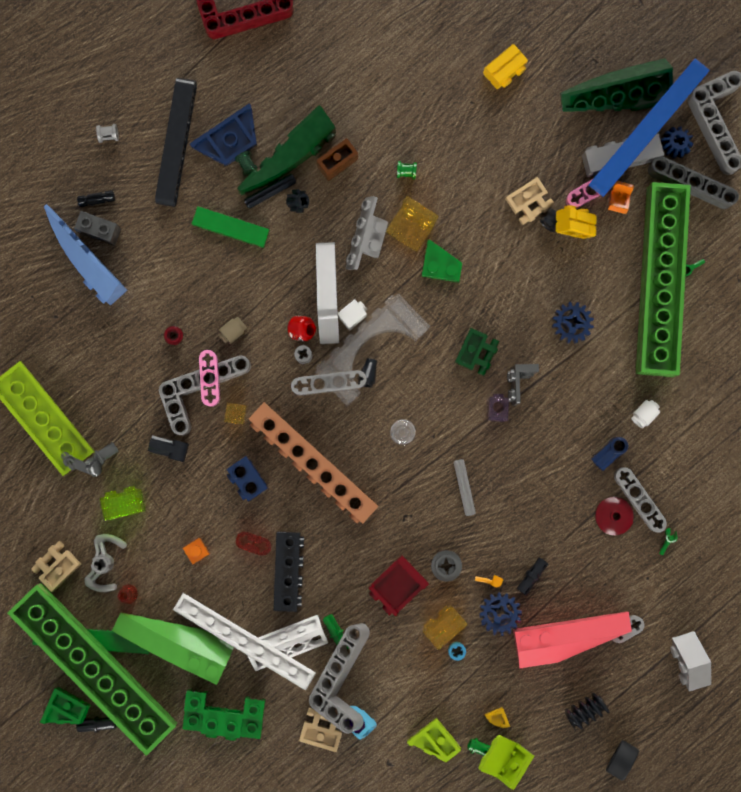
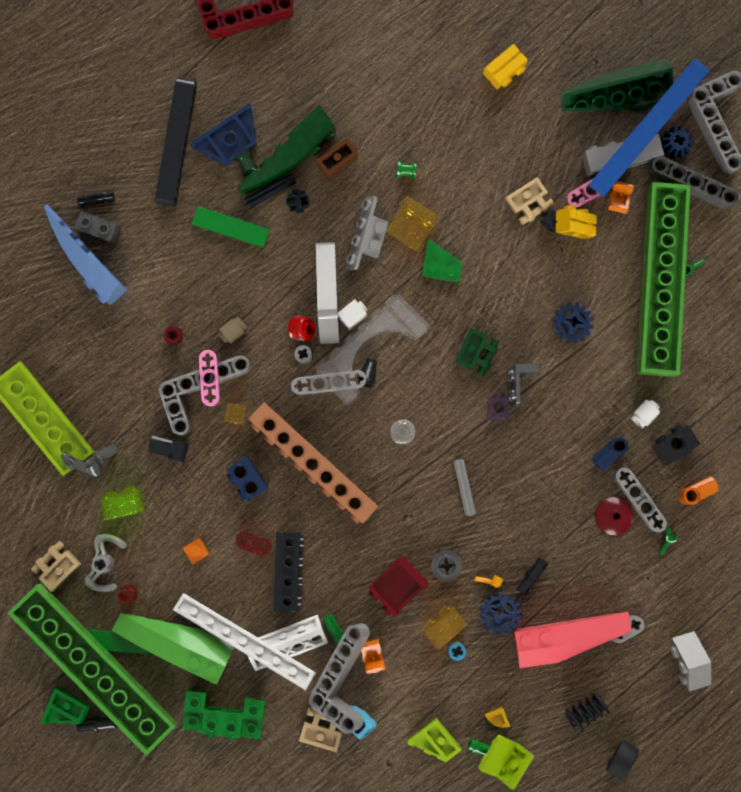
(107, 133): light grey bush -> none
(373, 657): none -> orange bracket
(686, 442): none -> black brick
(699, 491): none -> orange piece

